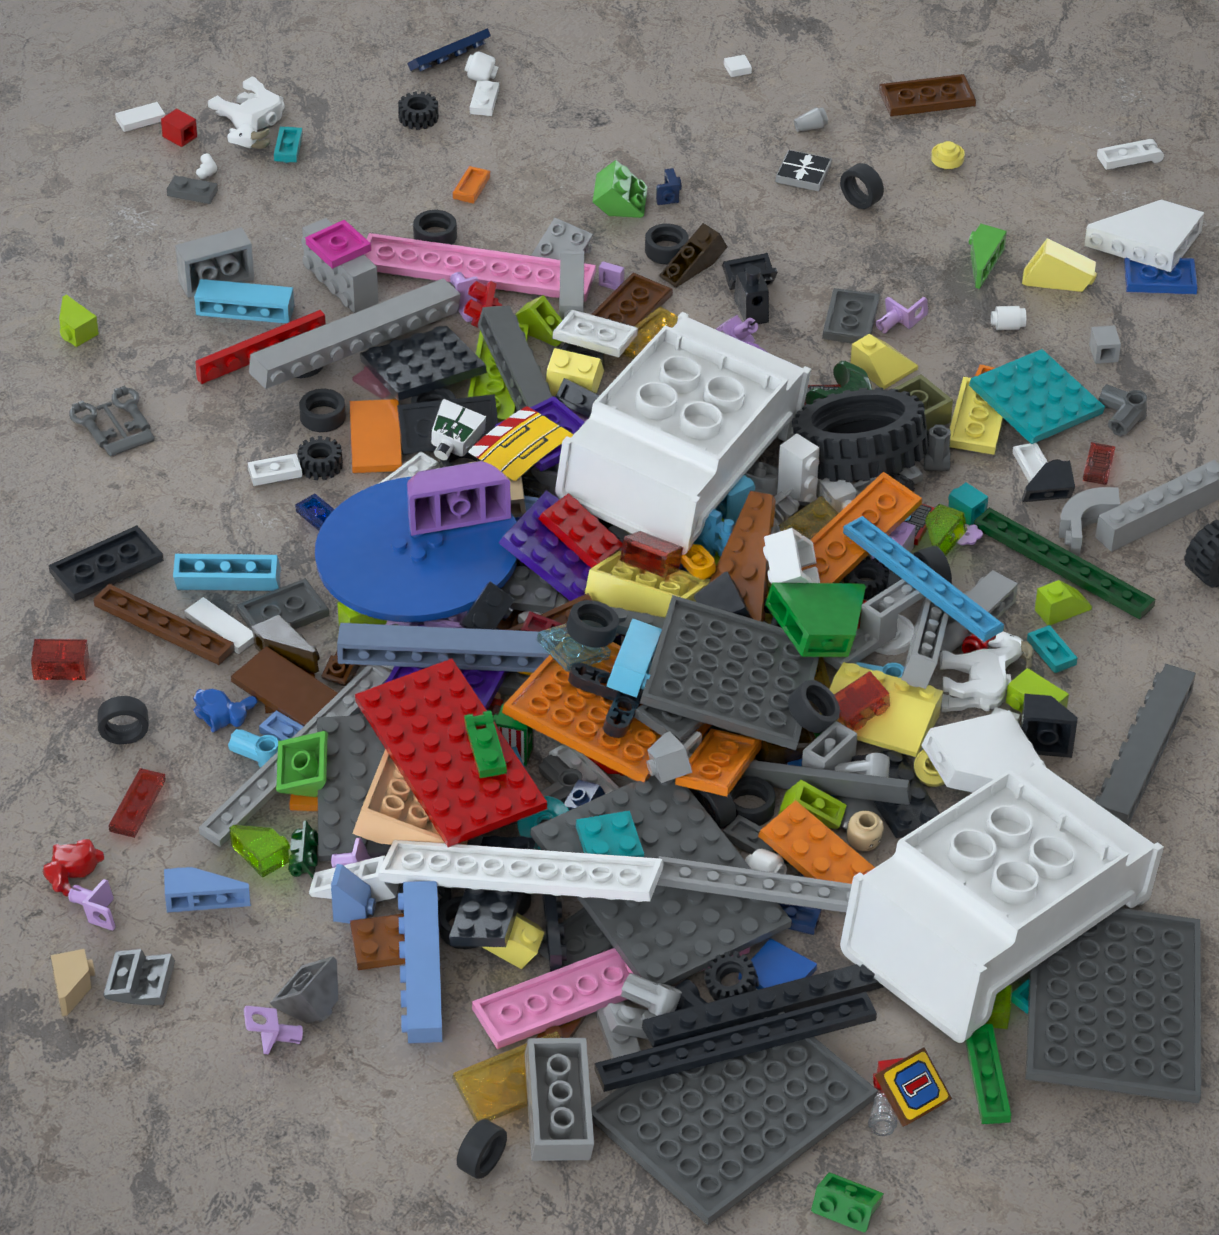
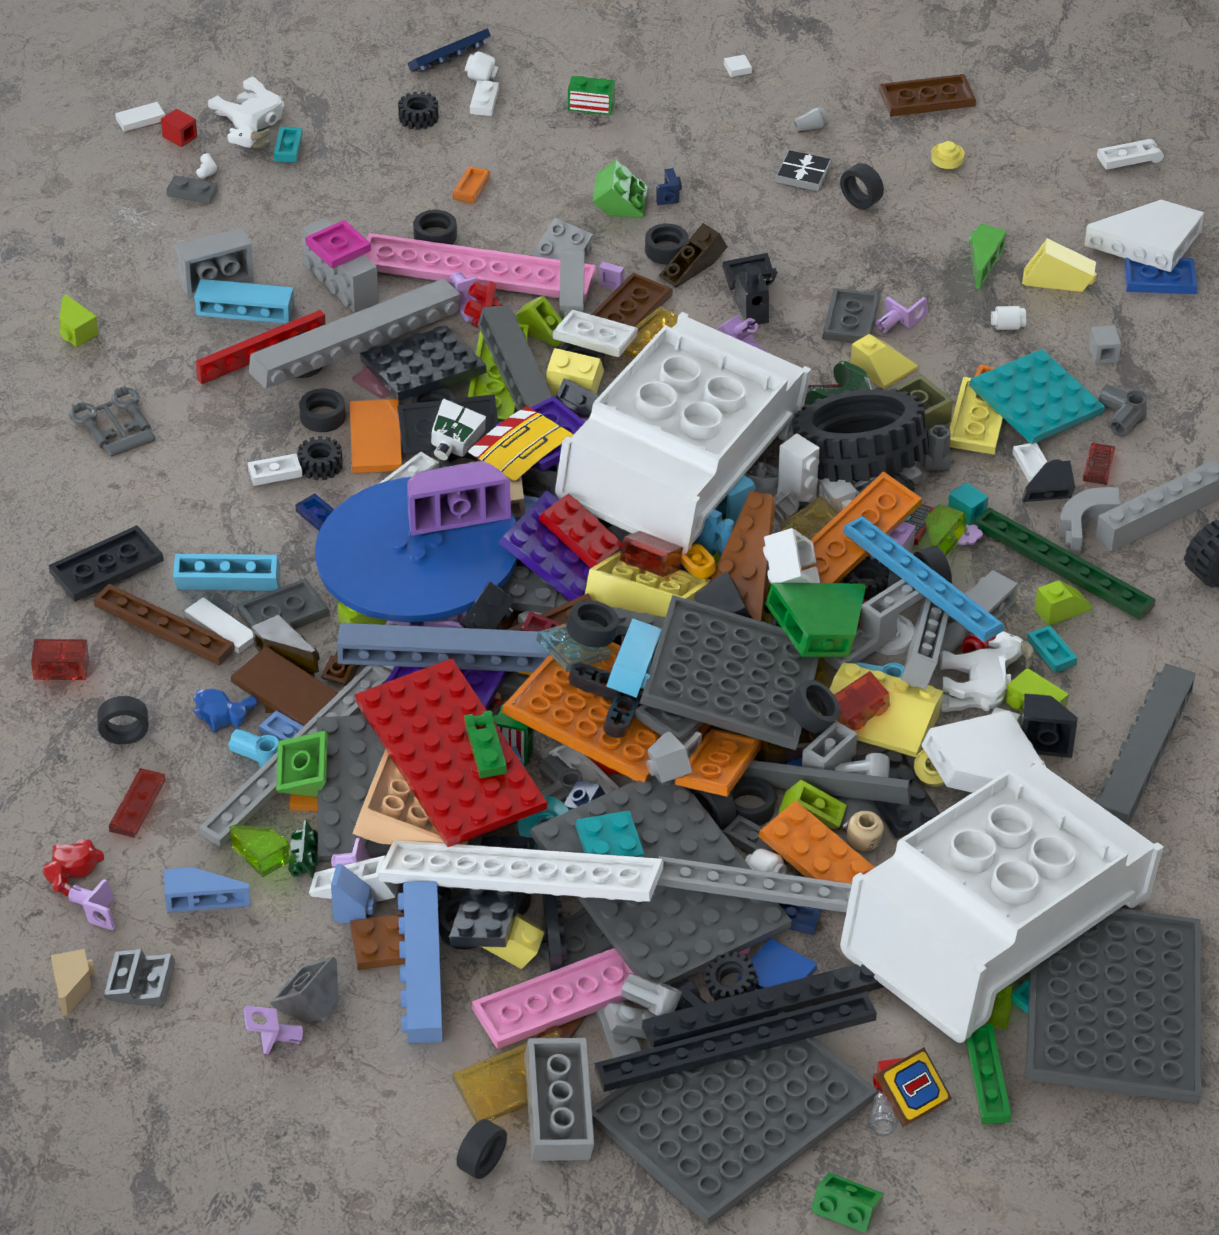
(591, 95): none -> brick

